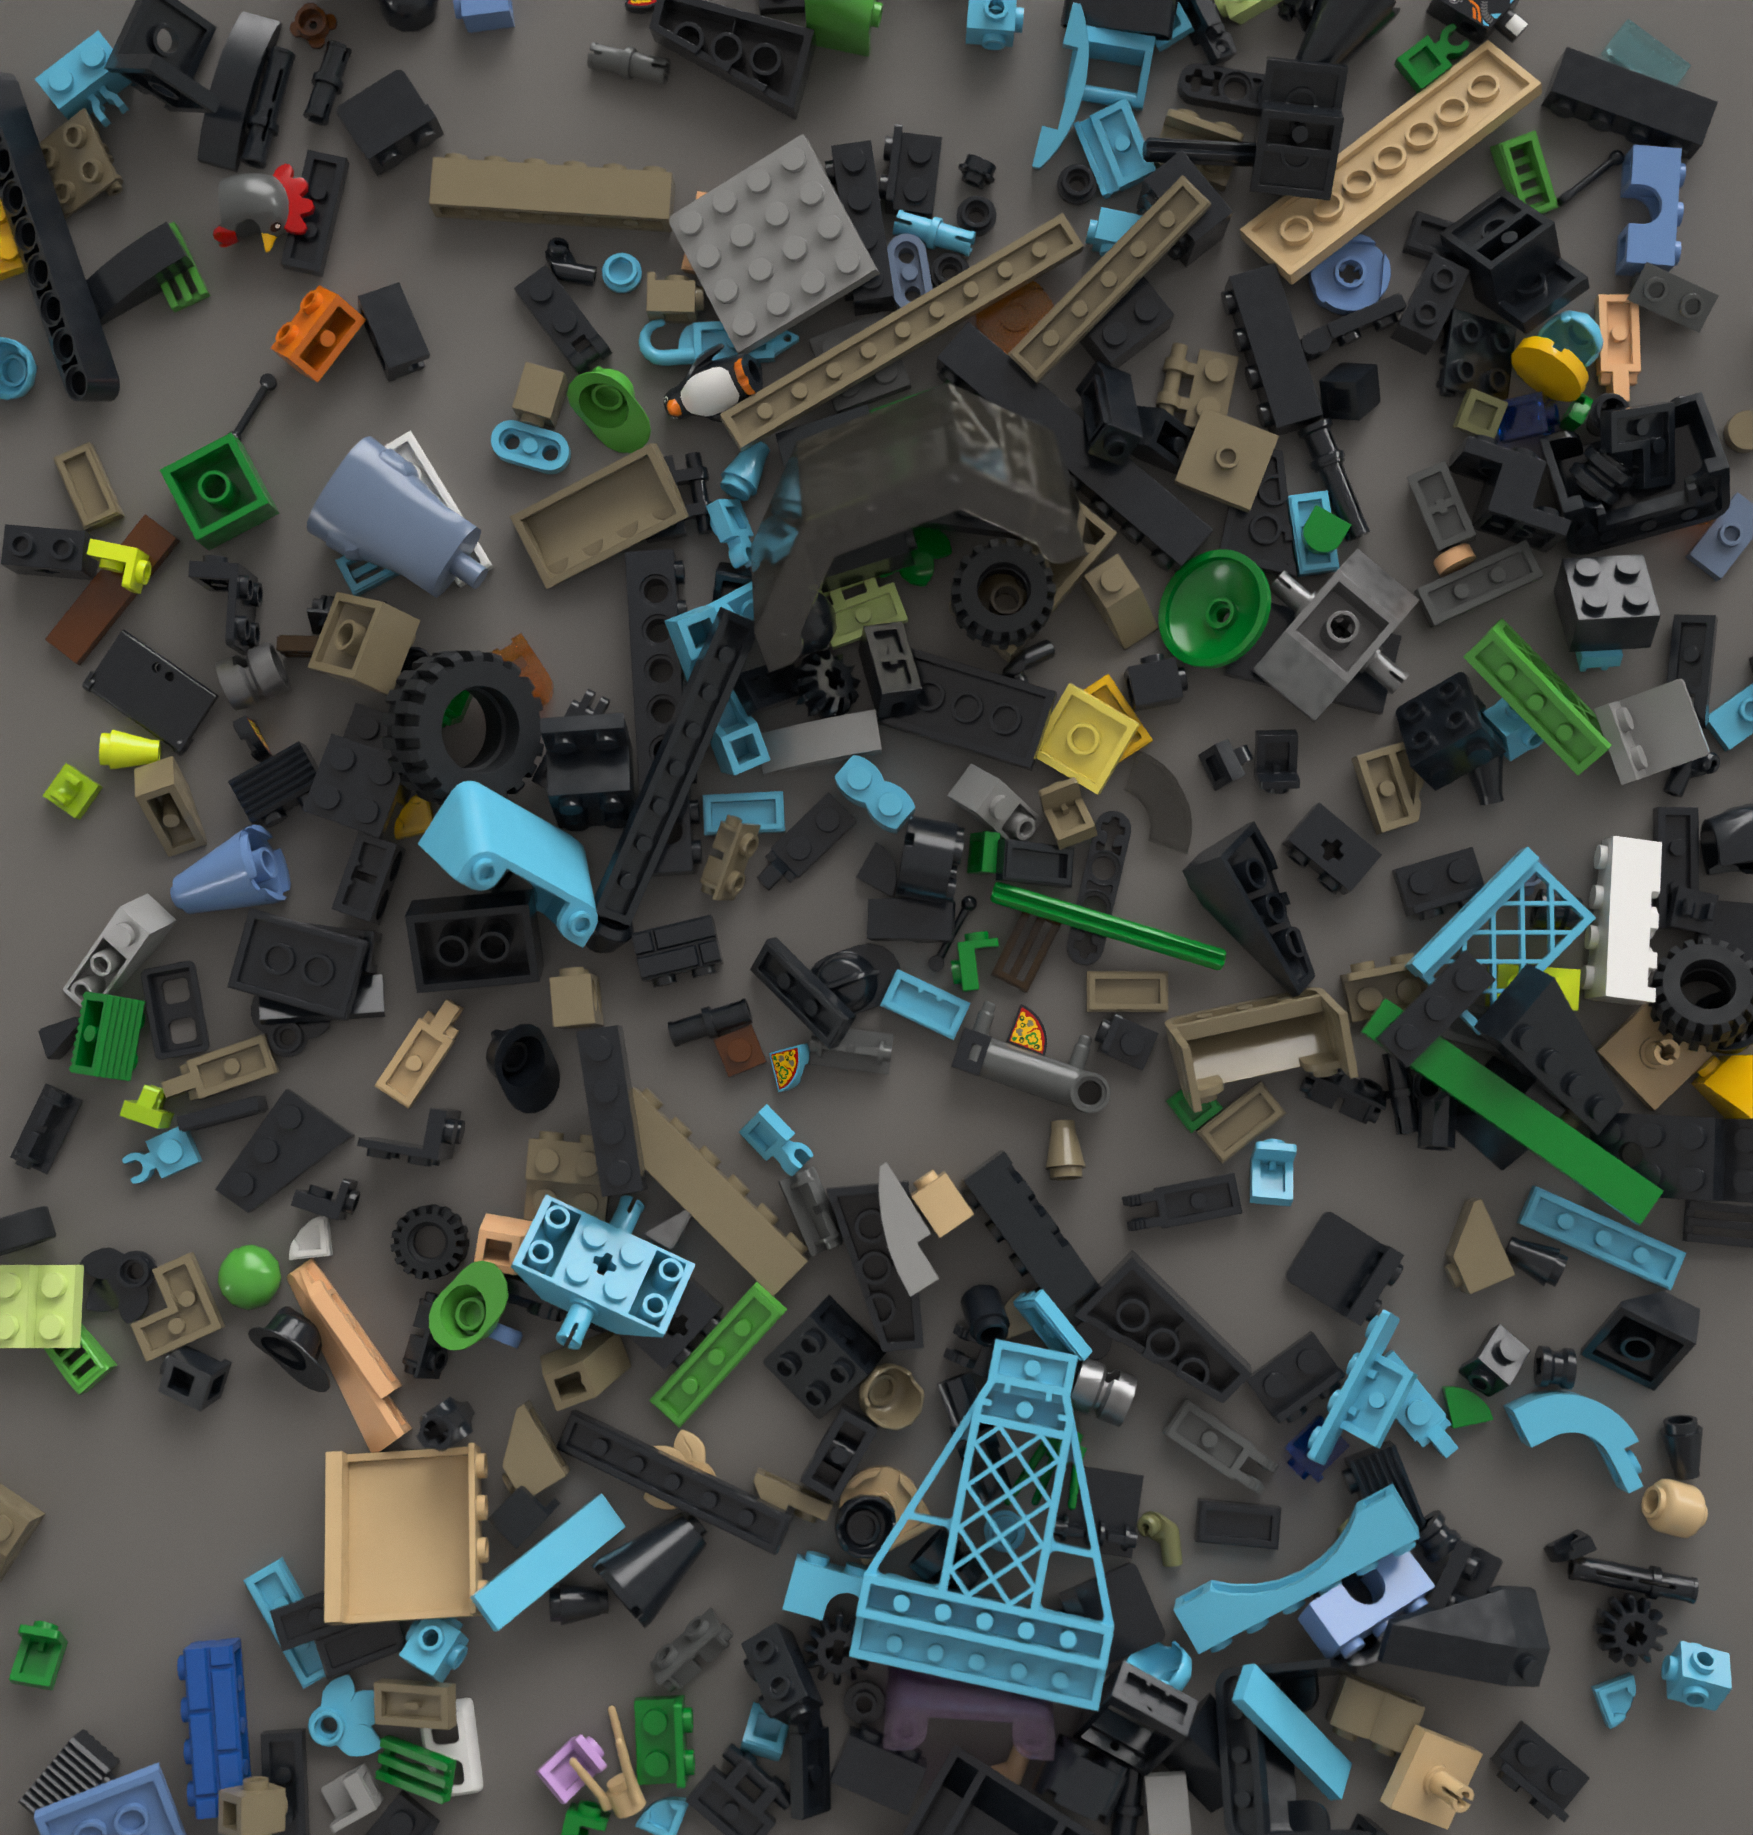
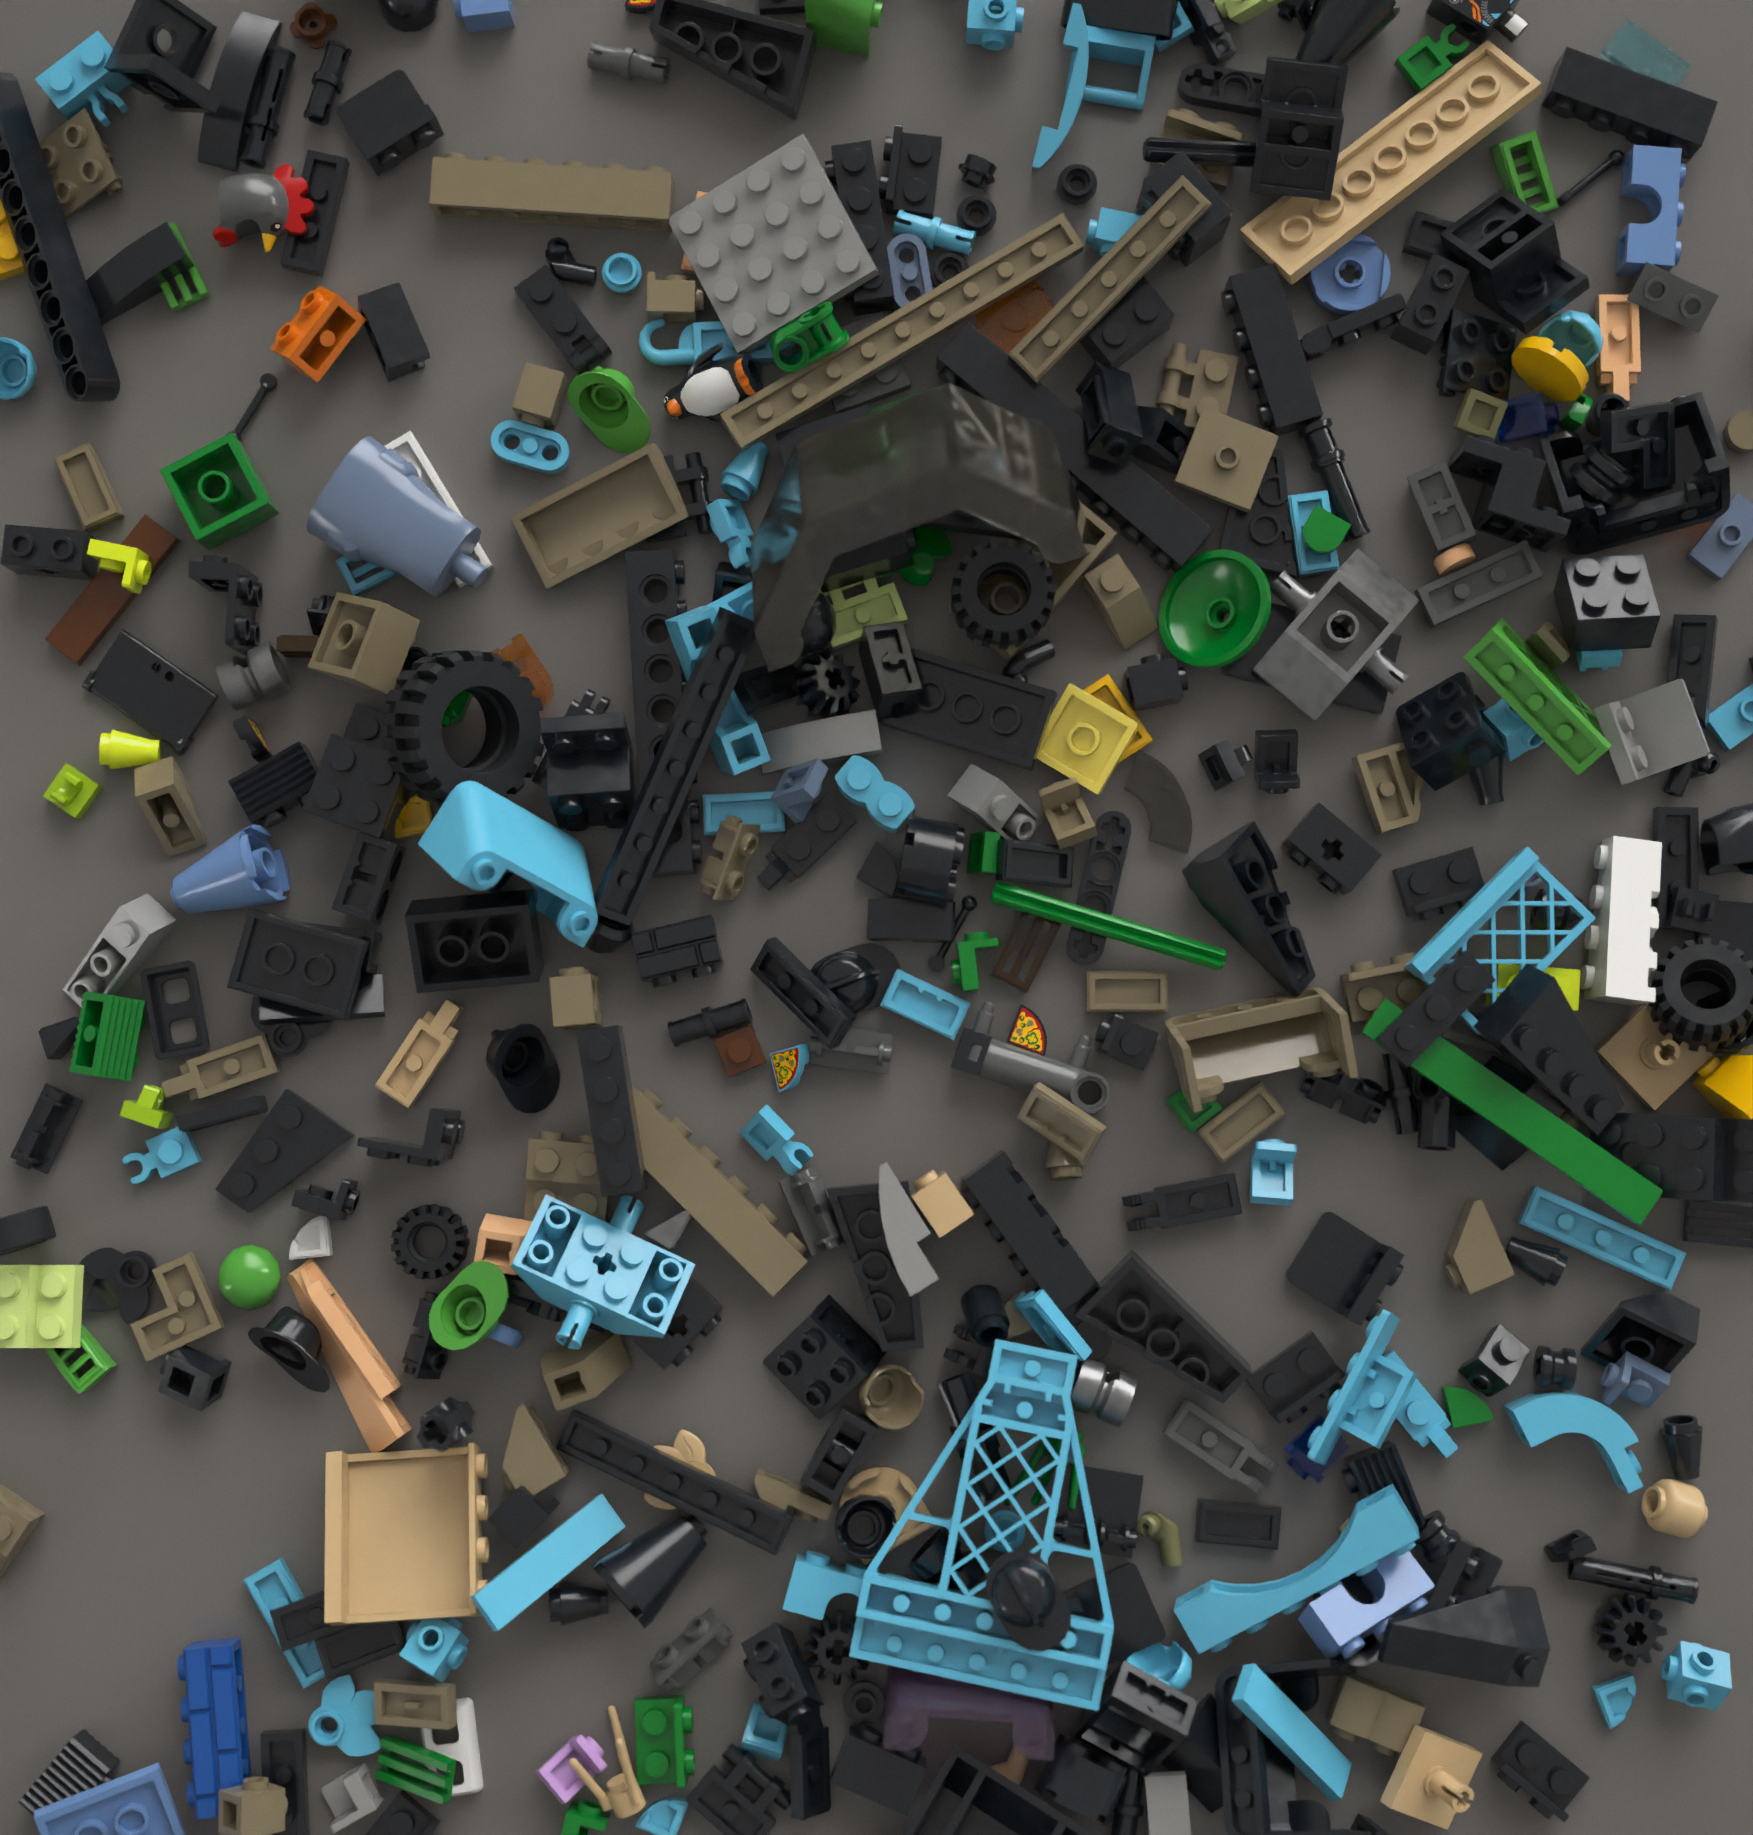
(38, 1655): green bracket -> none
(718, 1354): bright green tile -> none
(799, 788): none -> sand blue bracket
(810, 336): none -> green piece
(1028, 1600): none -> black piece
(1061, 1122): none -> dark tan plate
(1114, 148): medium azure plate -> none
(1350, 391): black panel -> none
(1549, 645): none -> dark tan slope
(1634, 1380): none -> sand blue bracket

